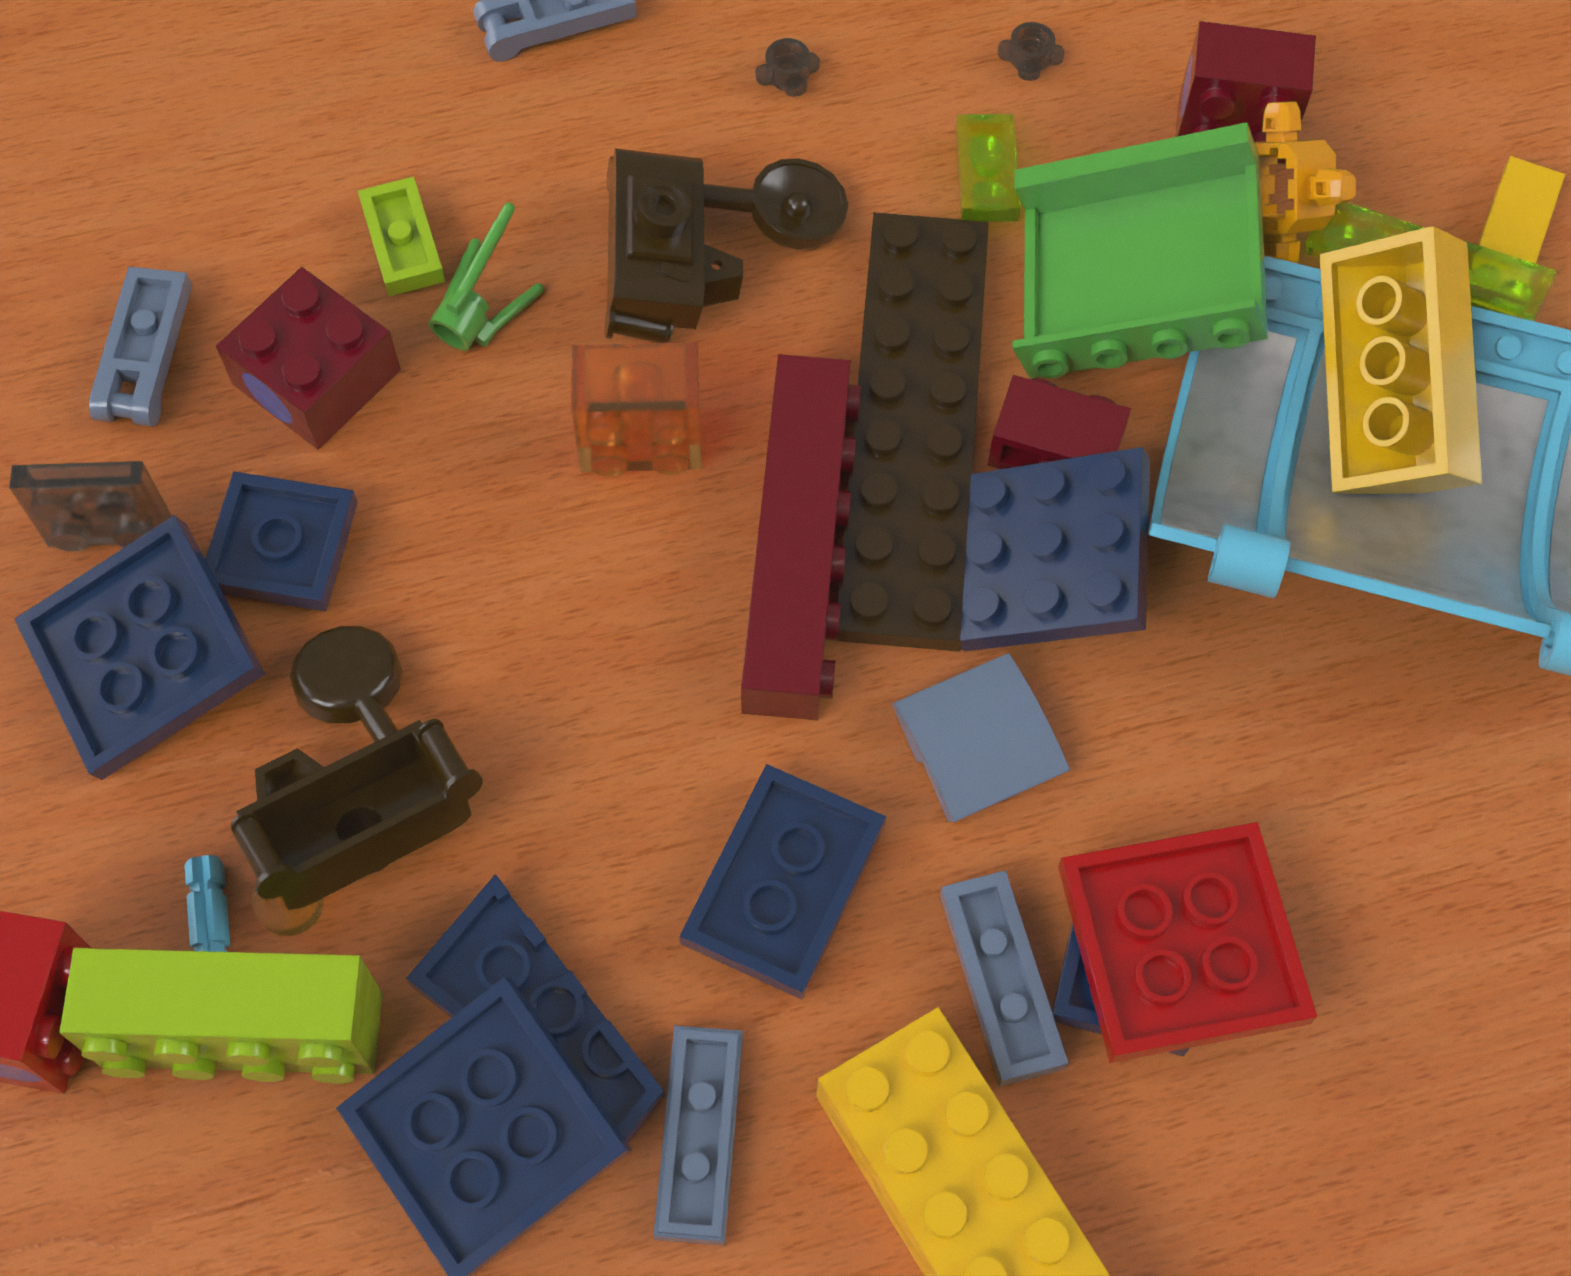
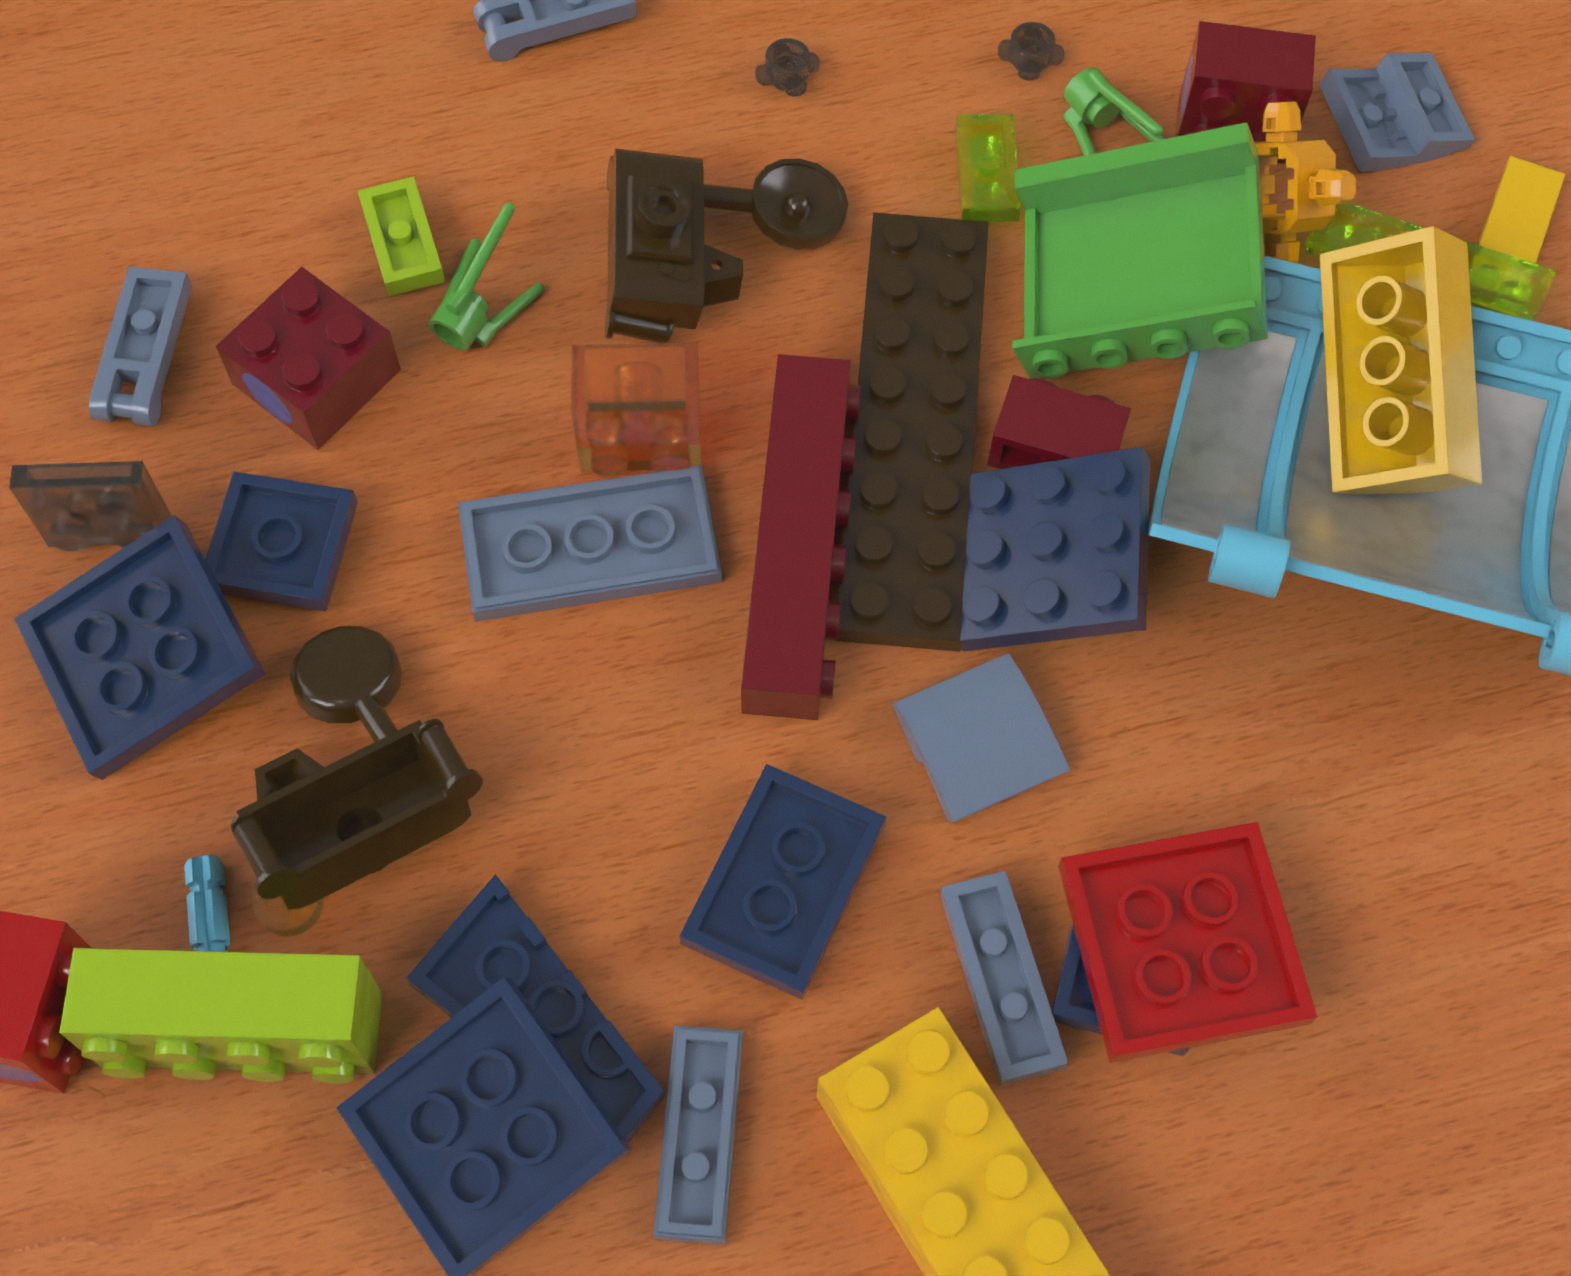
(588, 543): none -> sand blue tile
(1098, 103): none -> bright green plant
(1396, 112): none -> sand blue slope

